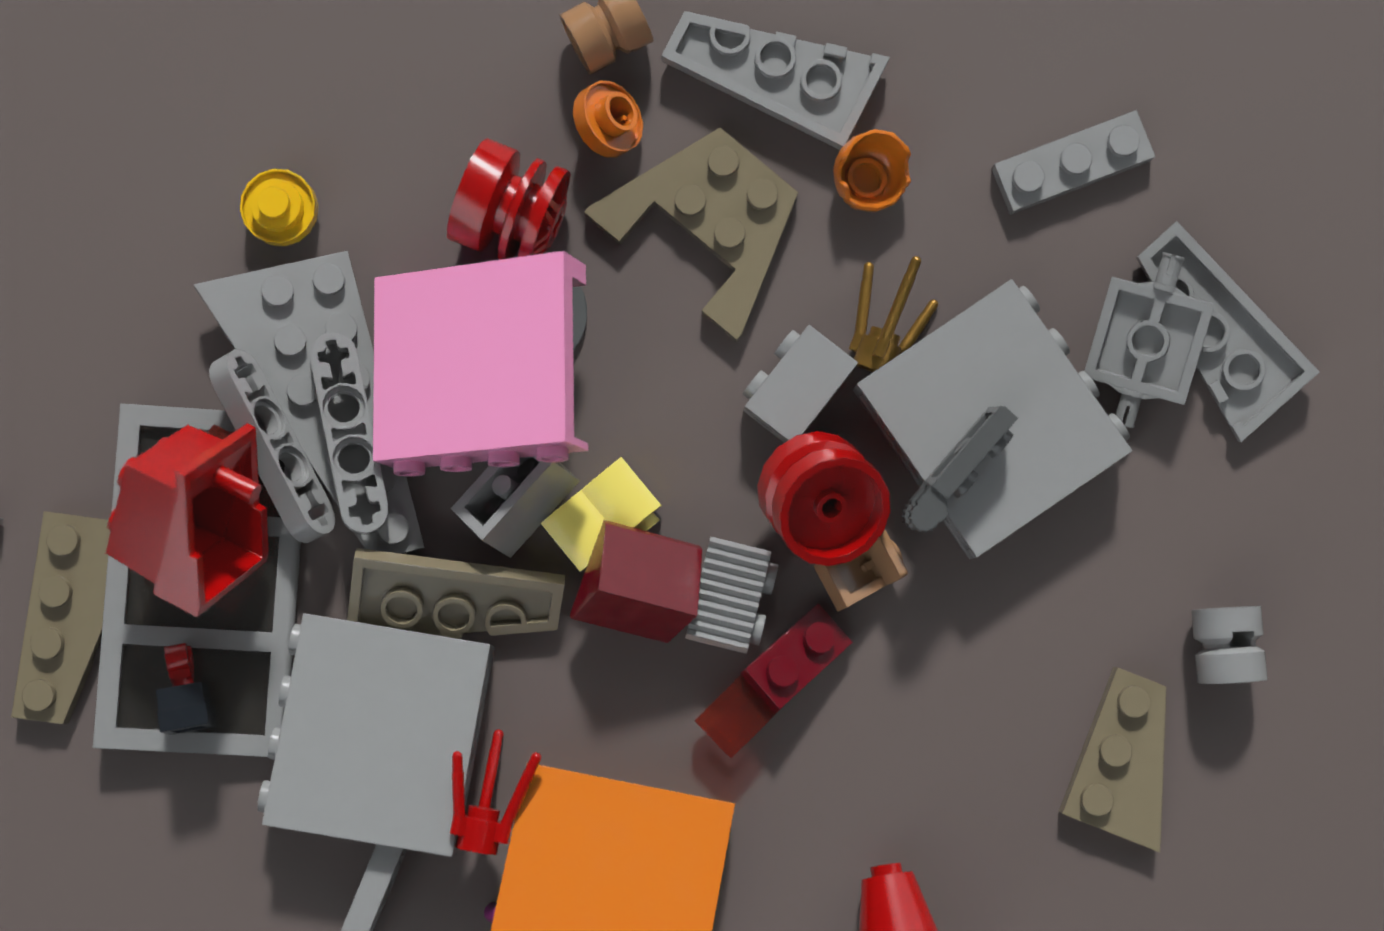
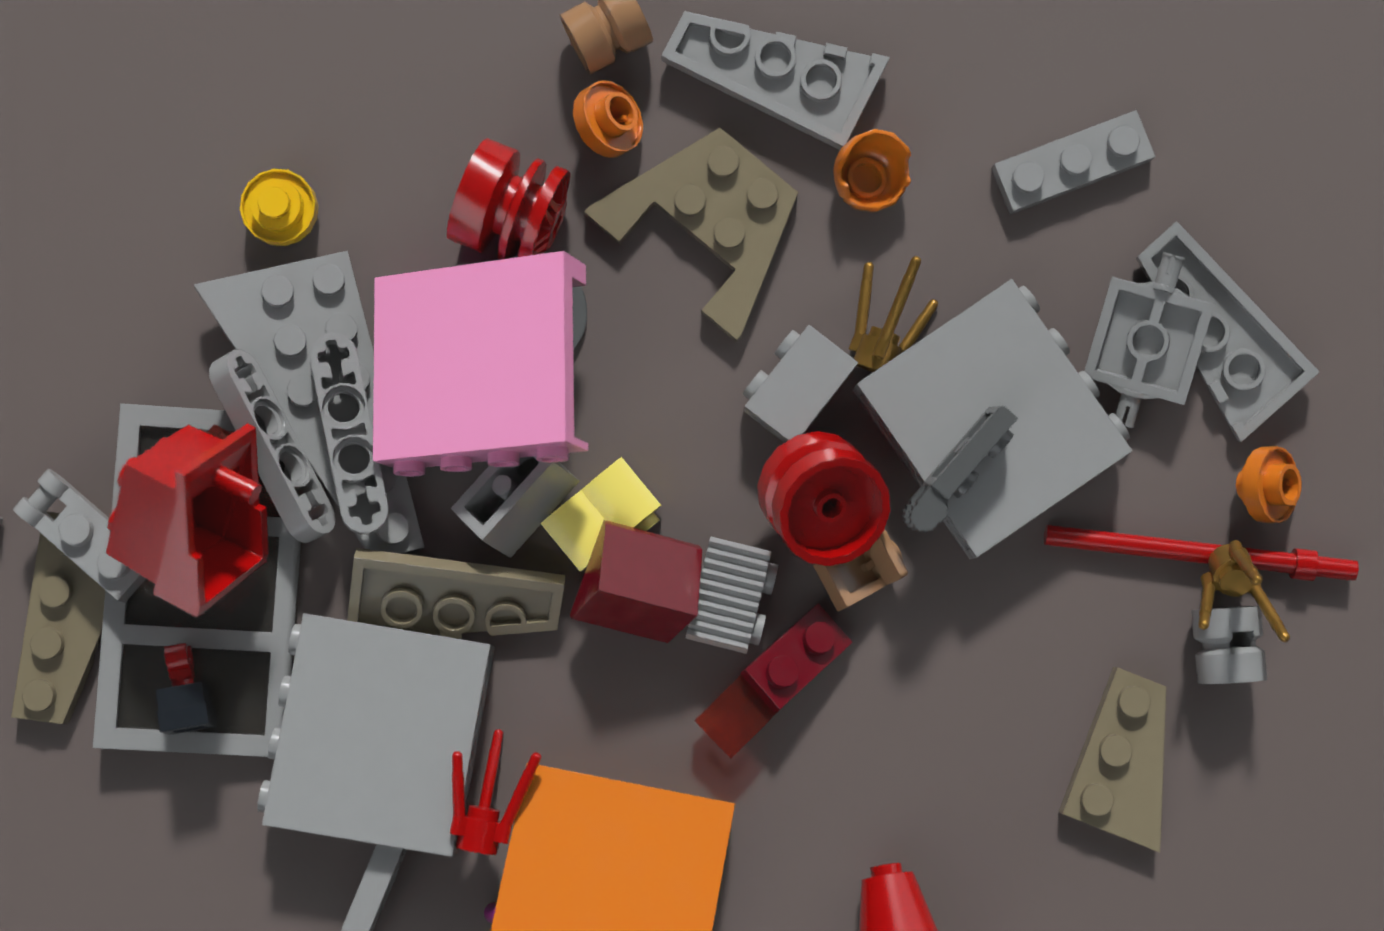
(79, 533): none -> light grey plate
(1236, 575): none -> pearl gold plant
(1269, 484): none -> orange plate
(1300, 563): none -> red bar

